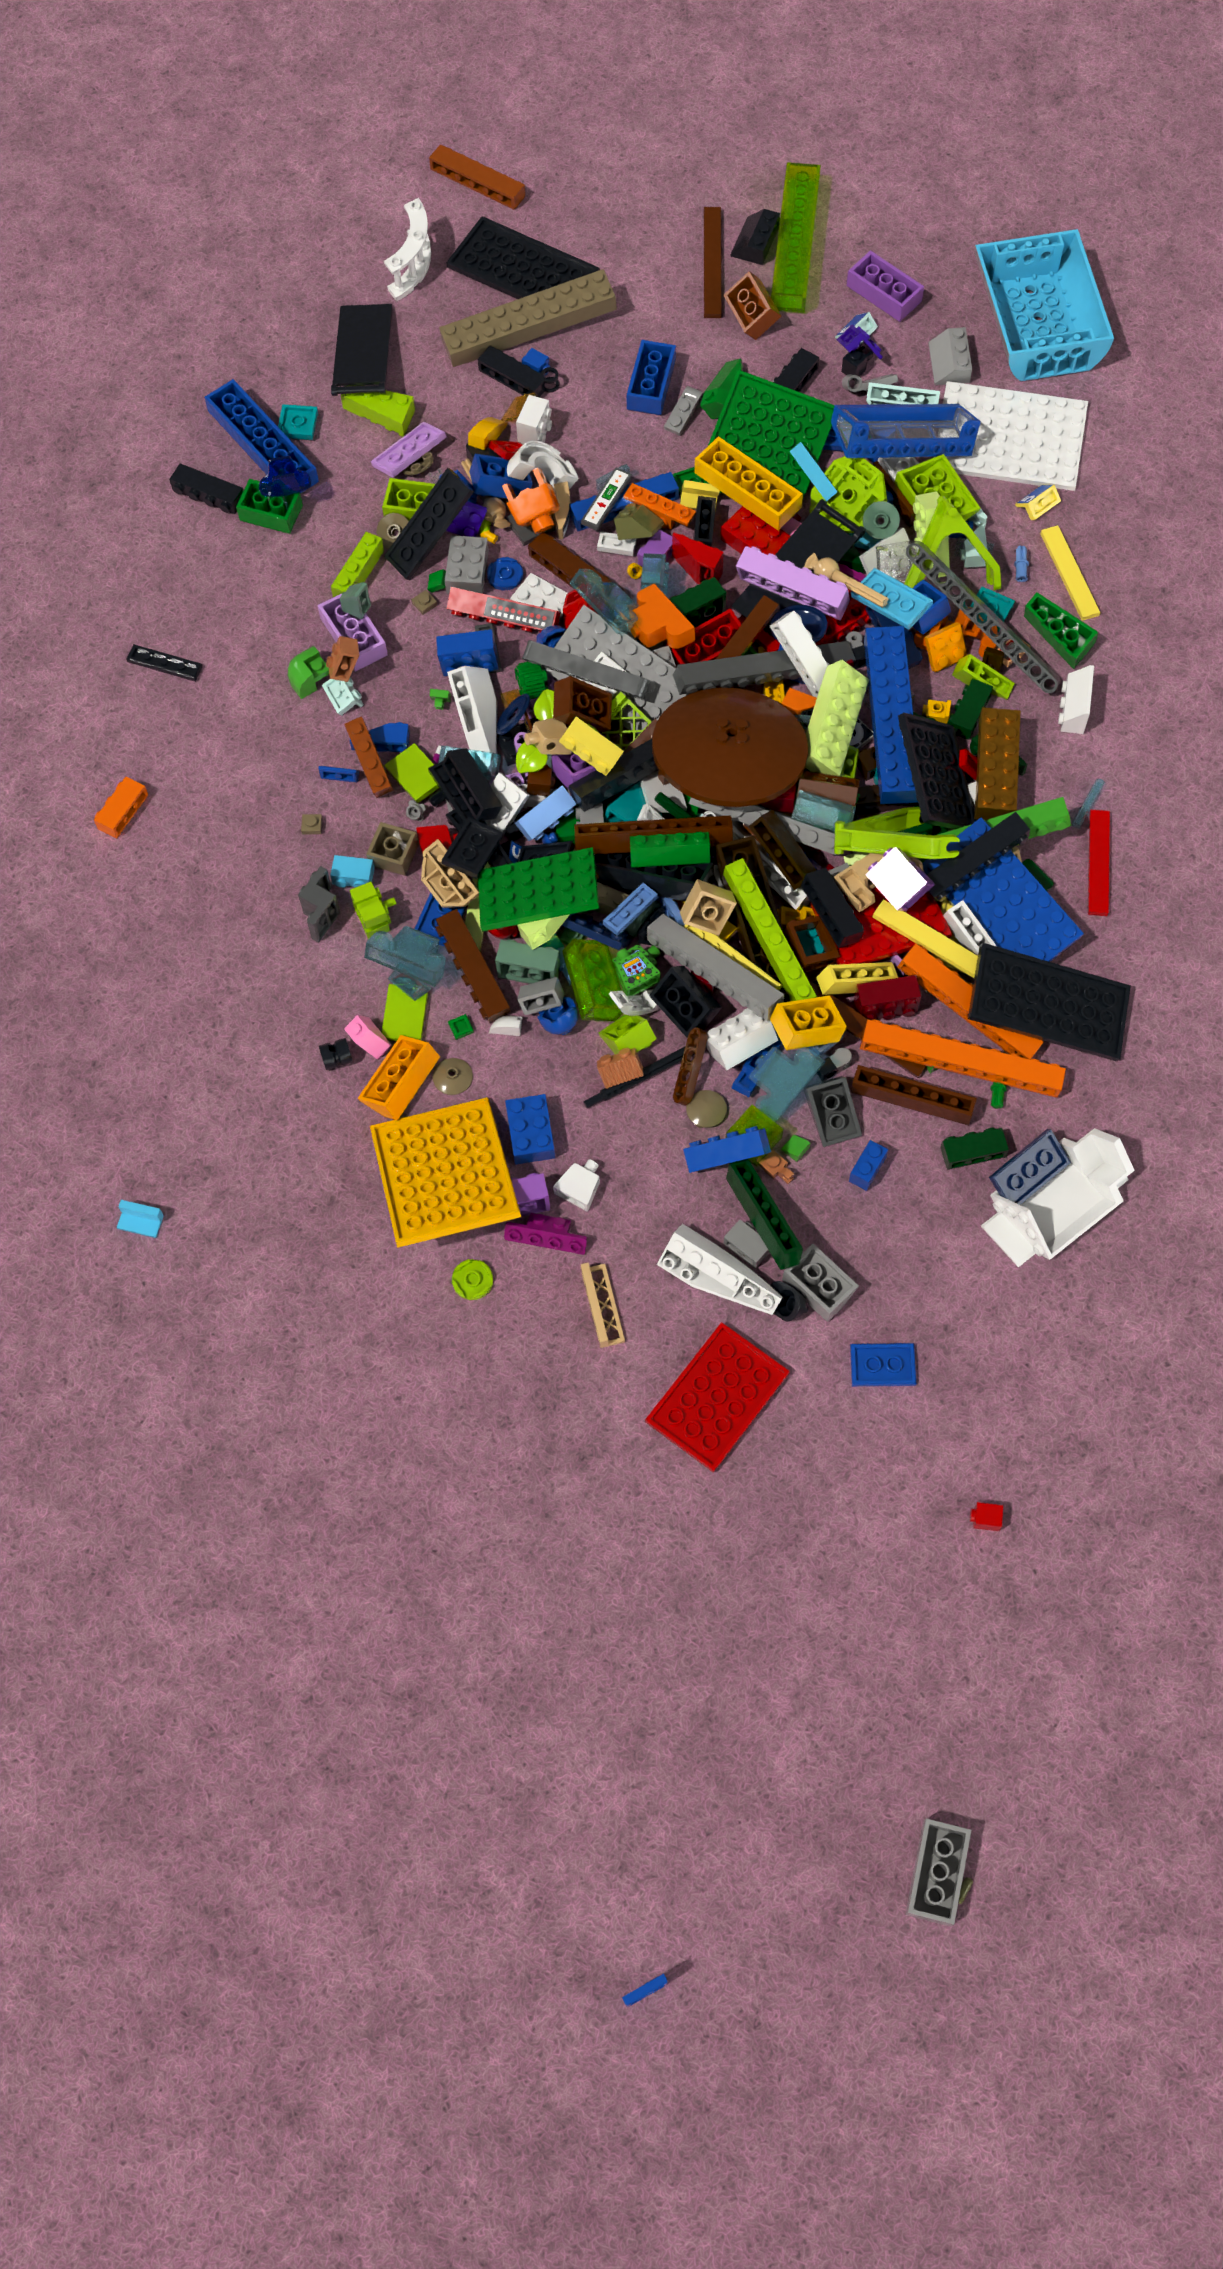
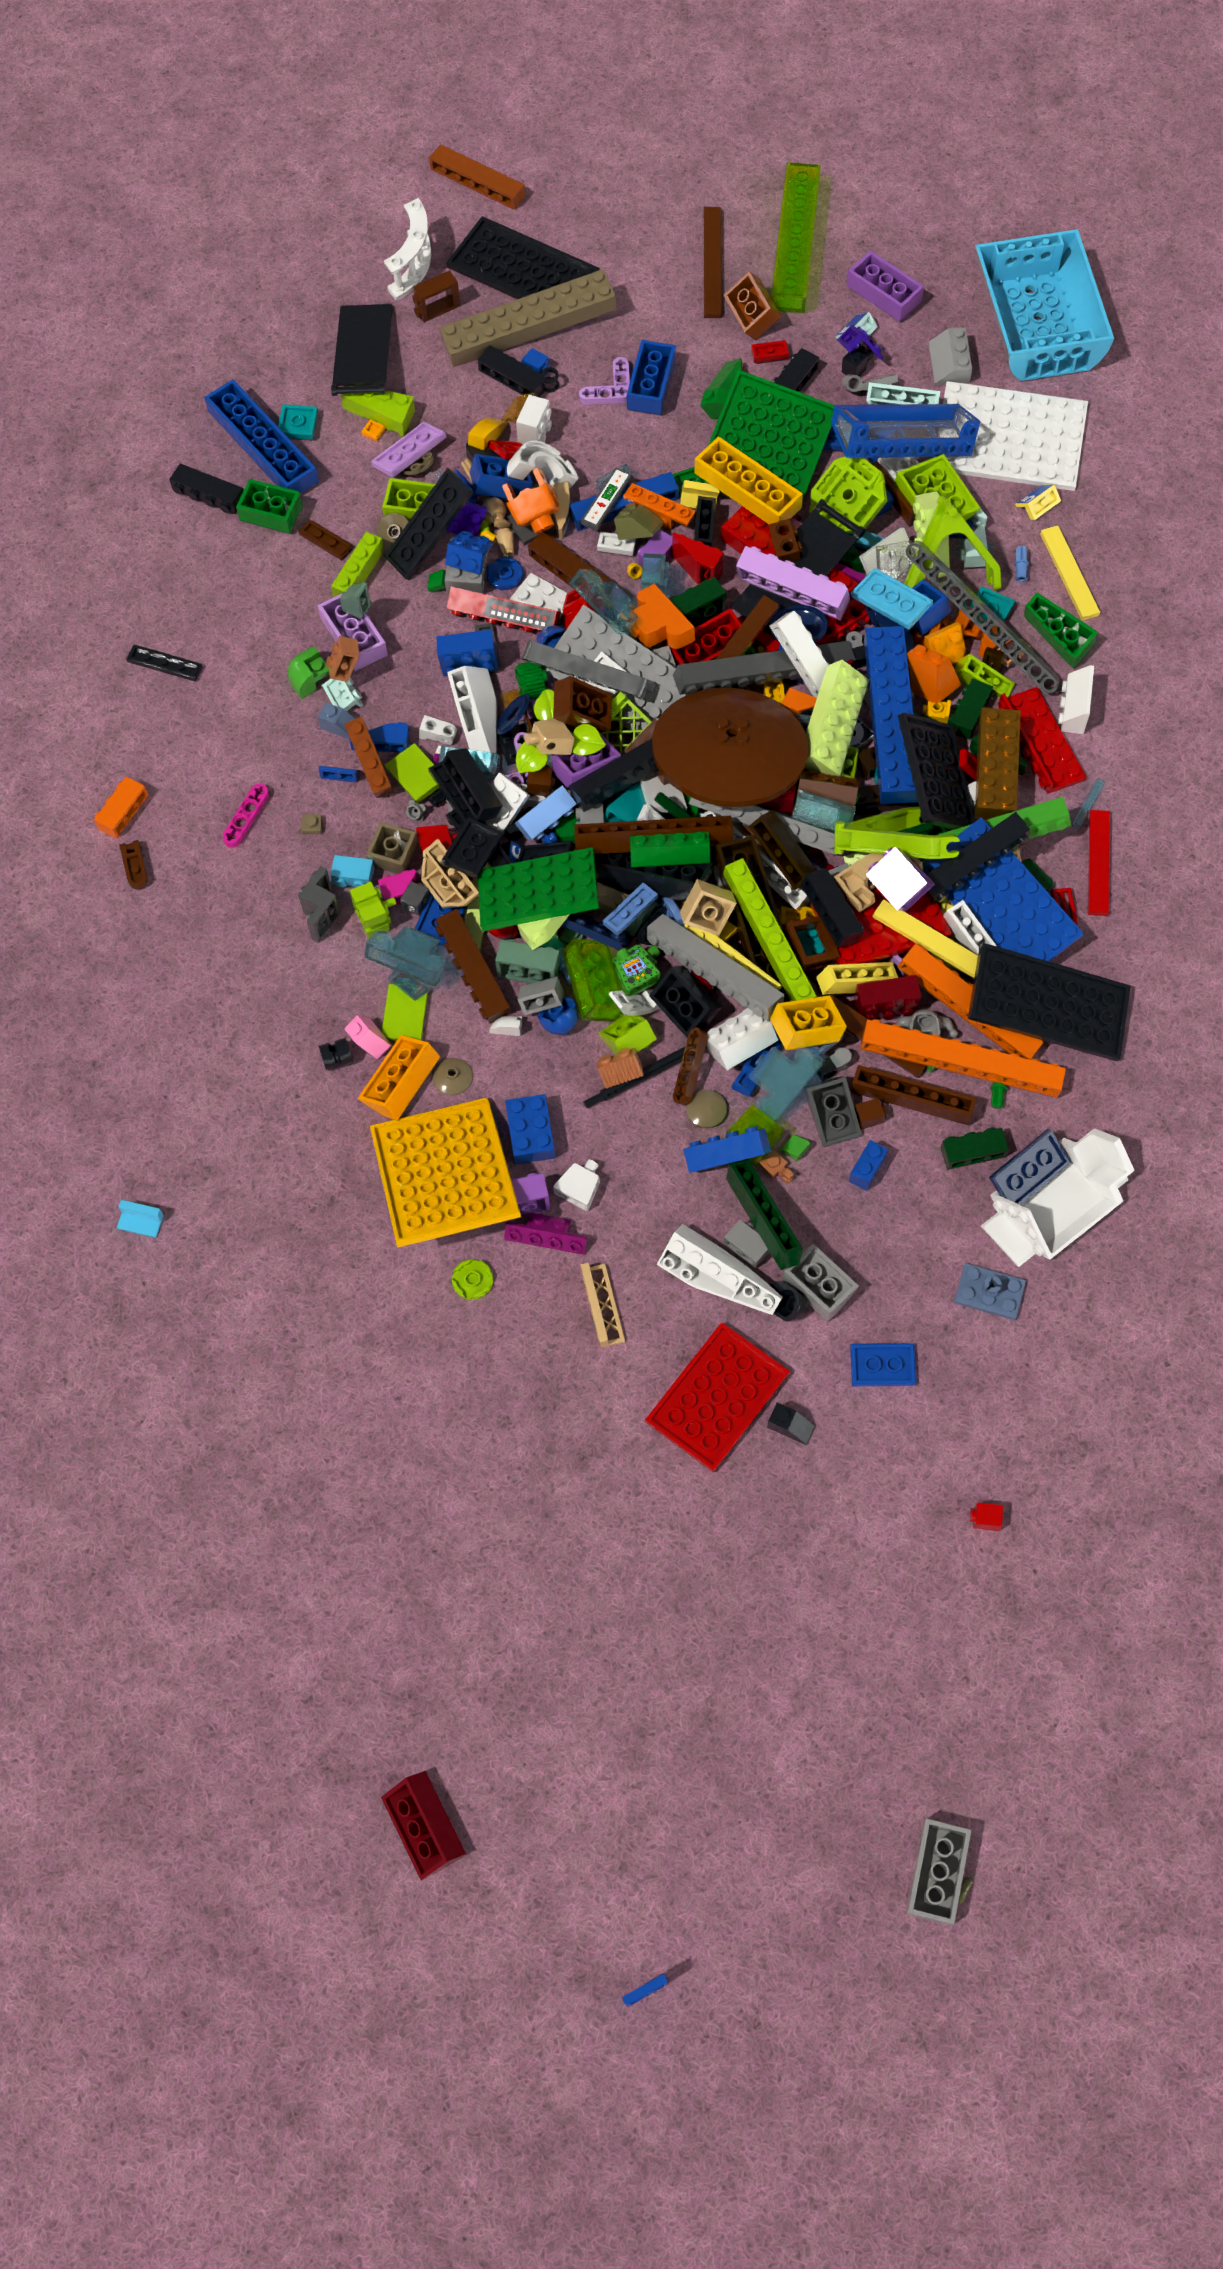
(134, 865): none -> reddish brown plate
(242, 814): none -> dark pink beam
(283, 478): clear blue piece -> none
(325, 540): none -> reddish brown tile
(333, 719): none -> sand blue slope
(373, 430): none -> light orange tile
(396, 885): none -> dark pink slope
(414, 898): none -> flat silver brick
(423, 1825): none -> dark red slope
(424, 602): dark tan plate -> none
(433, 287): none -> reddish brown window
(437, 730): none -> white leg
(439, 697): bright green tile -> none
(460, 1027): green tile -> none
(467, 552): none -> blue bracket
(506, 541): none -> tan cone
(591, 746): light yellow brick -> none
(618, 387): none -> lavender beam
(683, 410): light grey plate -> none
(757, 236): black slope -> none
(769, 351): none -> red plate
(786, 541): none -> reddish brown brick
(790, 1424): none -> black slope
(813, 471): medium azure sticker -> none
(830, 568): tan piece -> none
(870, 1113): none -> reddish brown brick
(881, 510): sand green dish -> none
(928, 1023): none -> light grey piece
(931, 674): none -> orange slope
(989, 1291): none -> sand blue plate
(1043, 742): none -> red bracket
(1061, 891): none -> red tile

